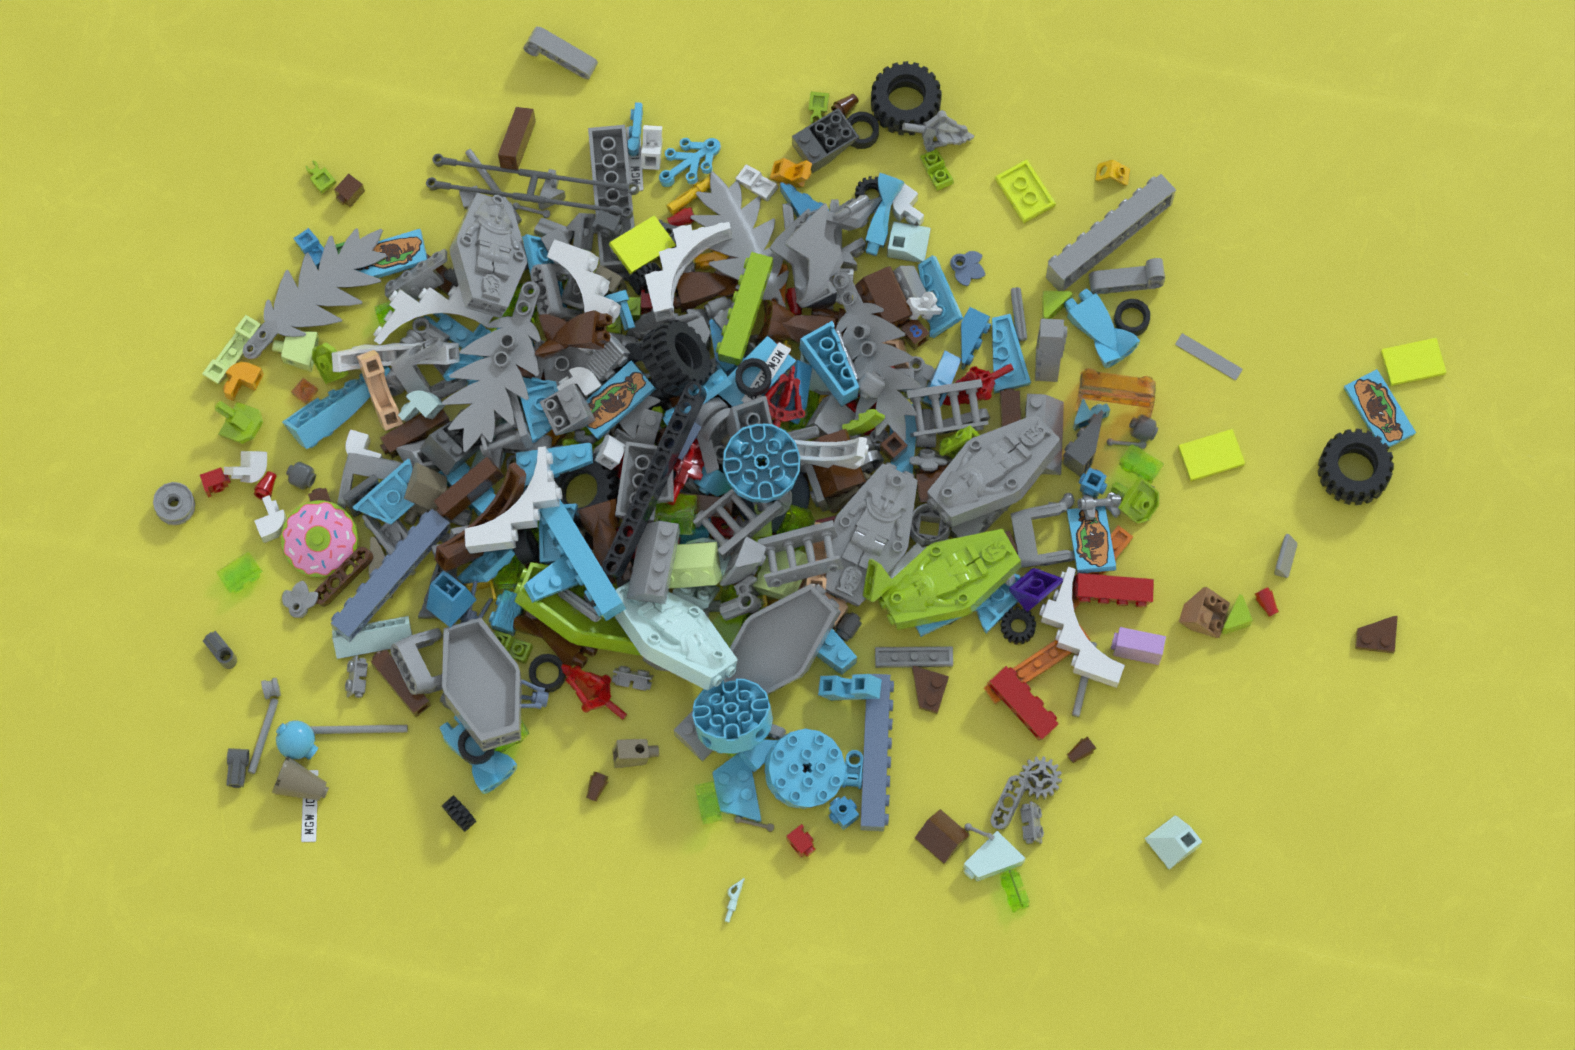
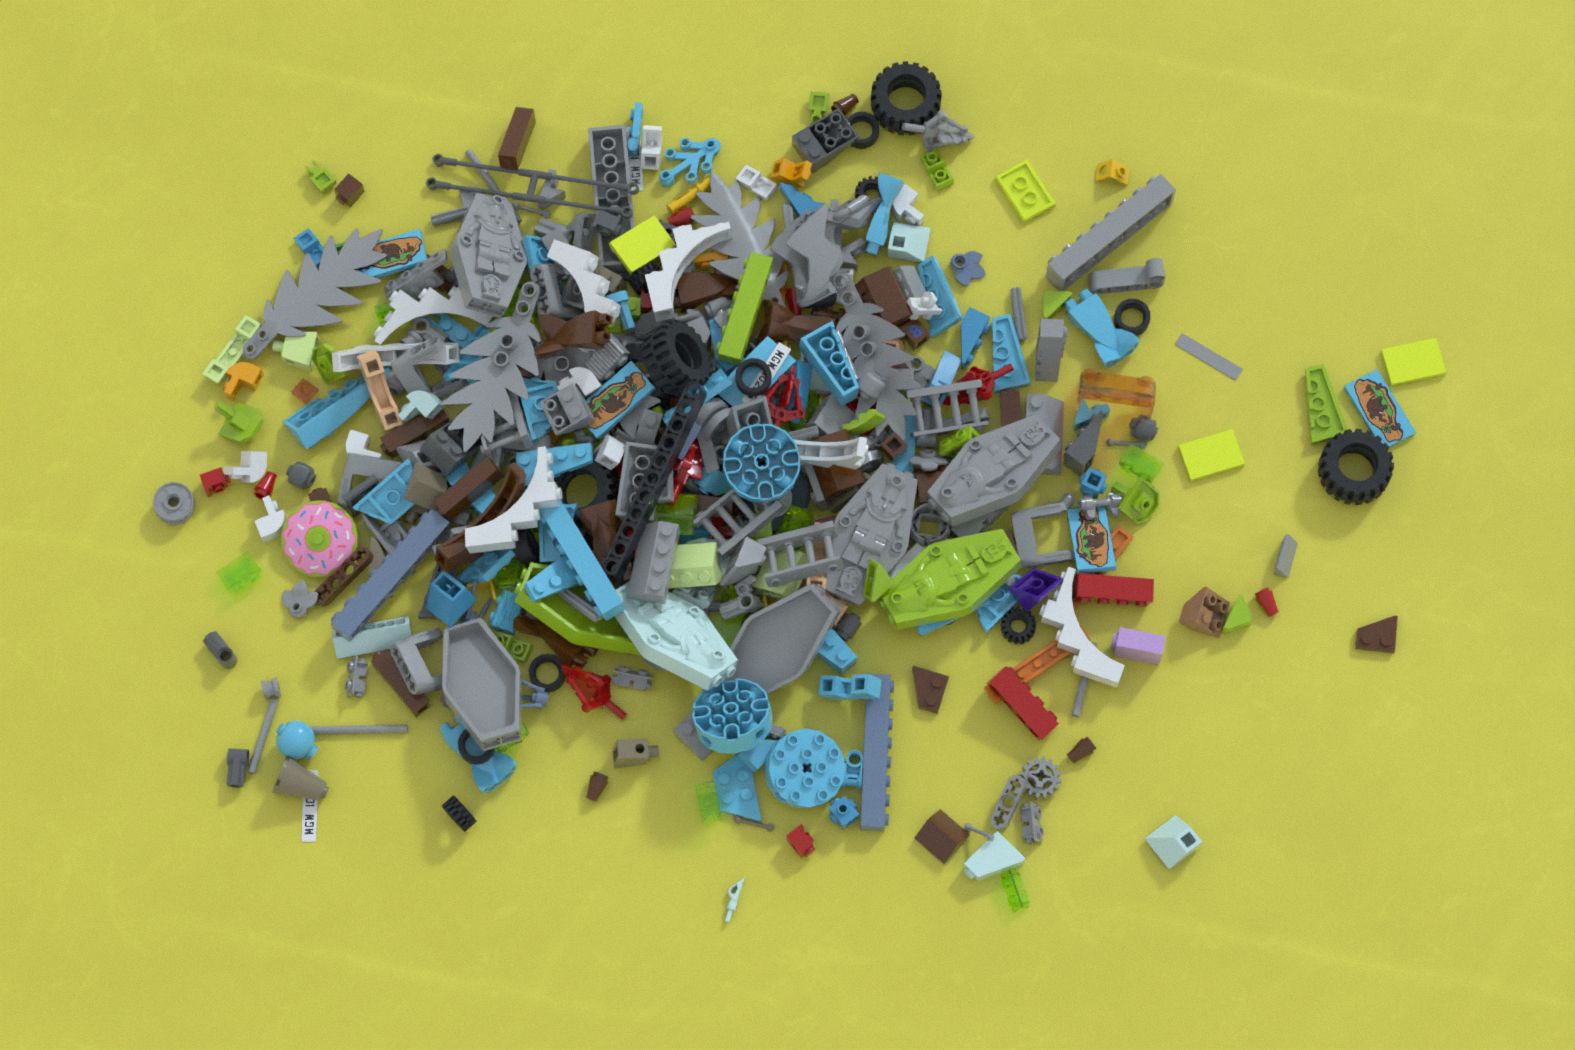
(448, 216): none -> light grey axle
(560, 52): light grey beam -> none
(913, 656): light grey tile -> none
(1323, 408): none -> lime wing

